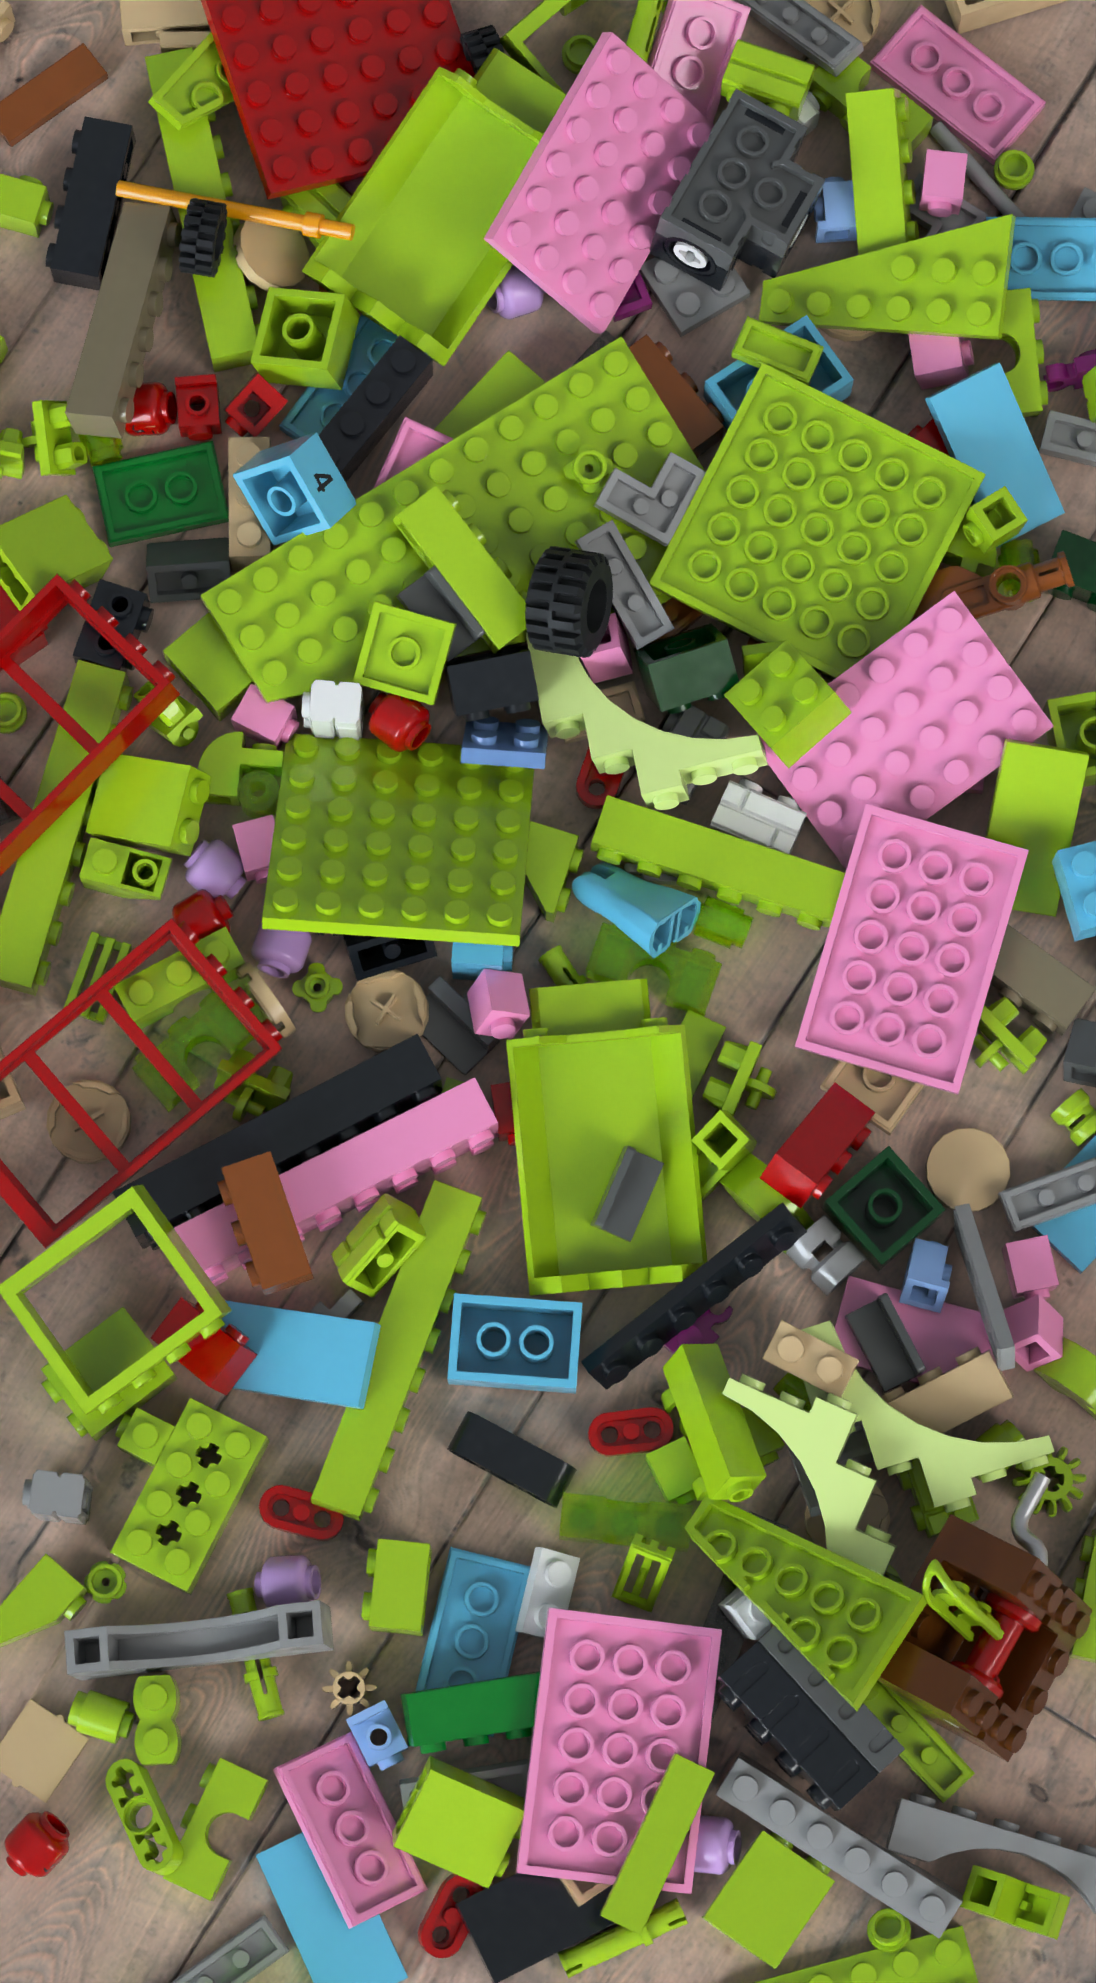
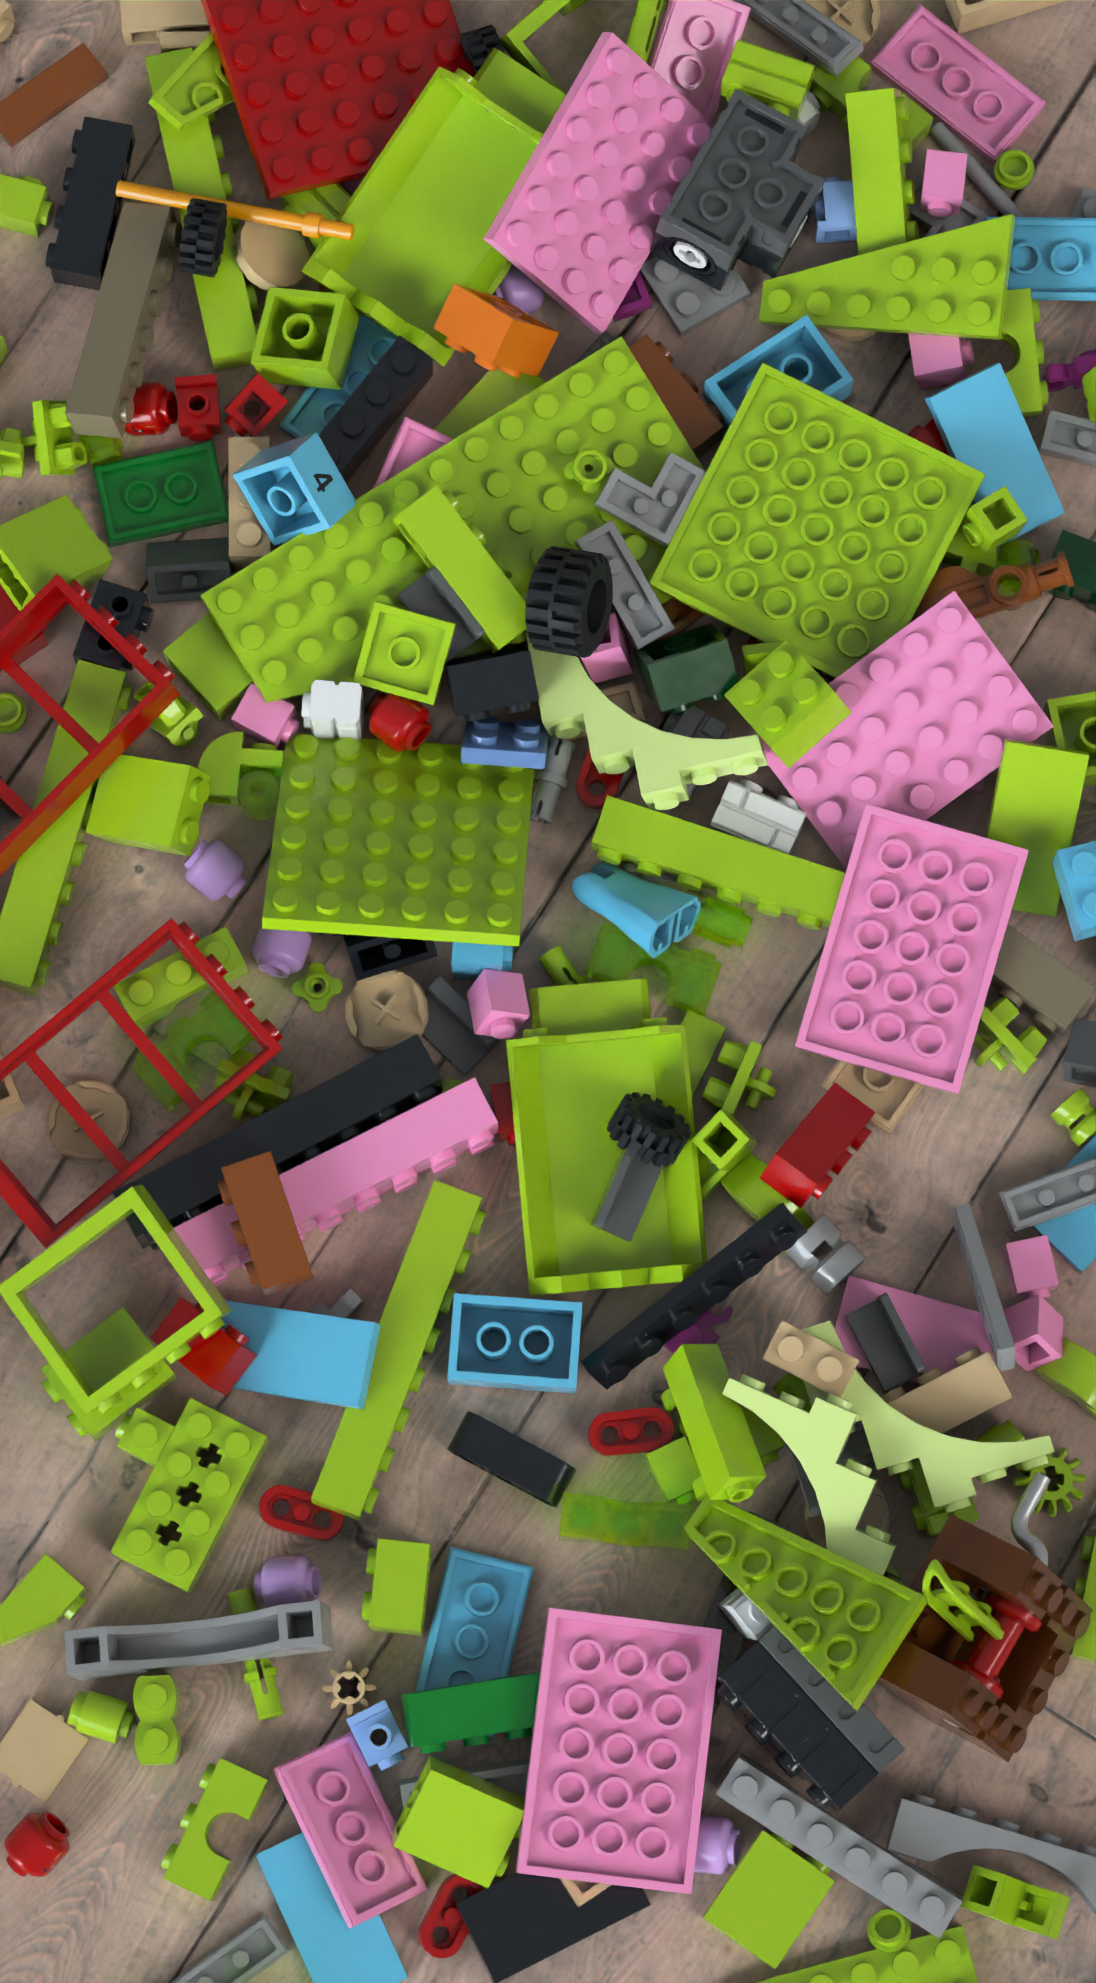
(58, 1497): light grey brick -> none
(108, 945): lime tile -> none
(114, 1590): lime plate -> none
(124, 871): lime slope -> none
(160, 1825): lime beam -> none
(203, 913): red head -> none
(255, 845): bright pink brick -> none
(265, 999): tan tile -> none
(378, 1245): lime brick -> none
(495, 332): none -> orange brick
(547, 1586): white plate -> none
(549, 861): lime slope -> none
(551, 780): none -> light grey pin
(576, 52): lime plate -> none
(620, 1939): lime pin -> none
(648, 1129): none -> black tyre
(650, 1553): lime tile -> none
(657, 1844): lime tile -> none
(778, 349): lime tile -> none
(883, 1208): dark green brick -> none
(925, 1749): lime tile -> none
(926, 1276): light blue brick -> none
(967, 1169): tan tile -> none

